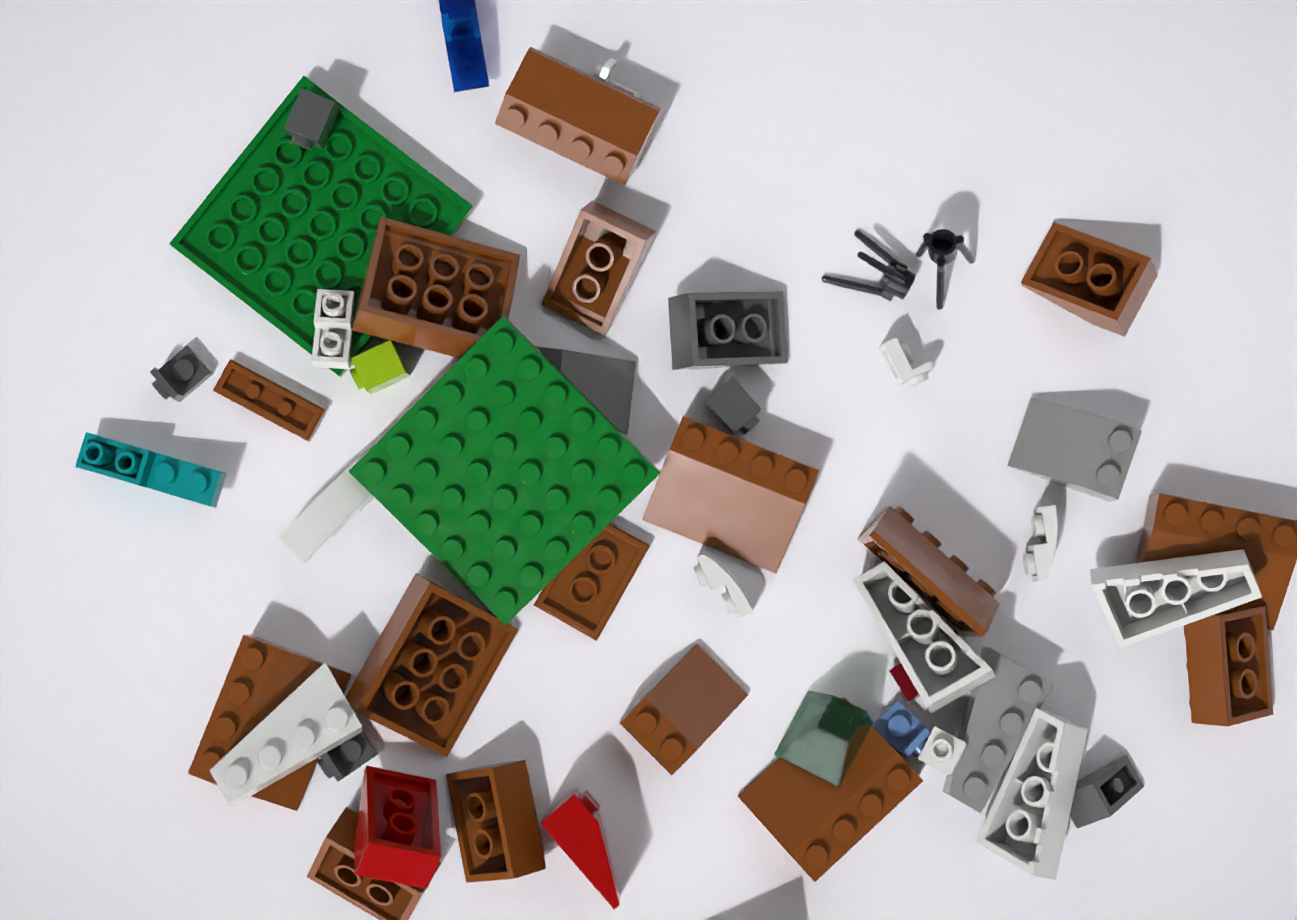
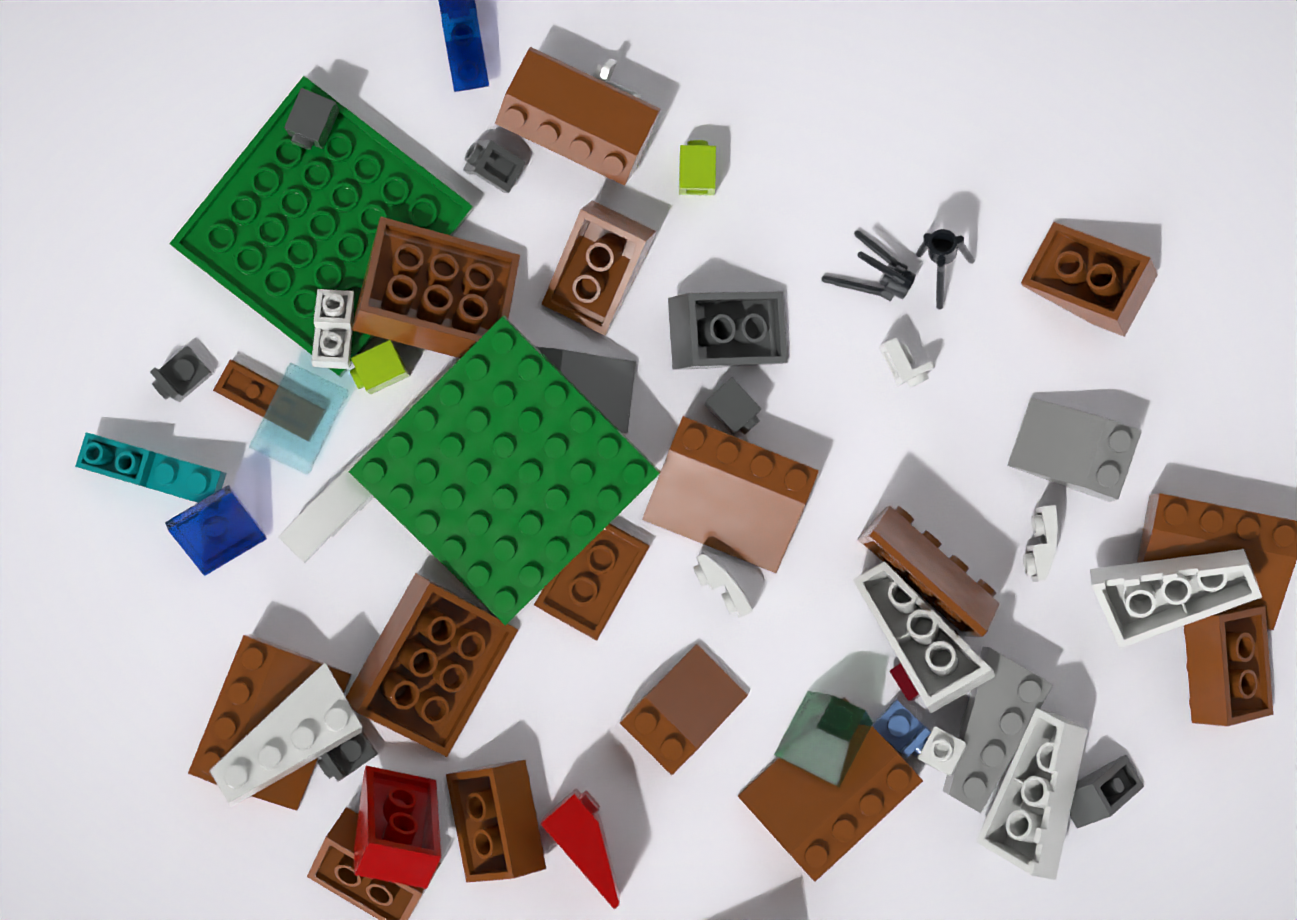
(216, 530): none -> clear blue tile
(299, 418): none -> clear light blue piece
(493, 164): none -> dark grey bracket
(697, 168): none -> lime brick

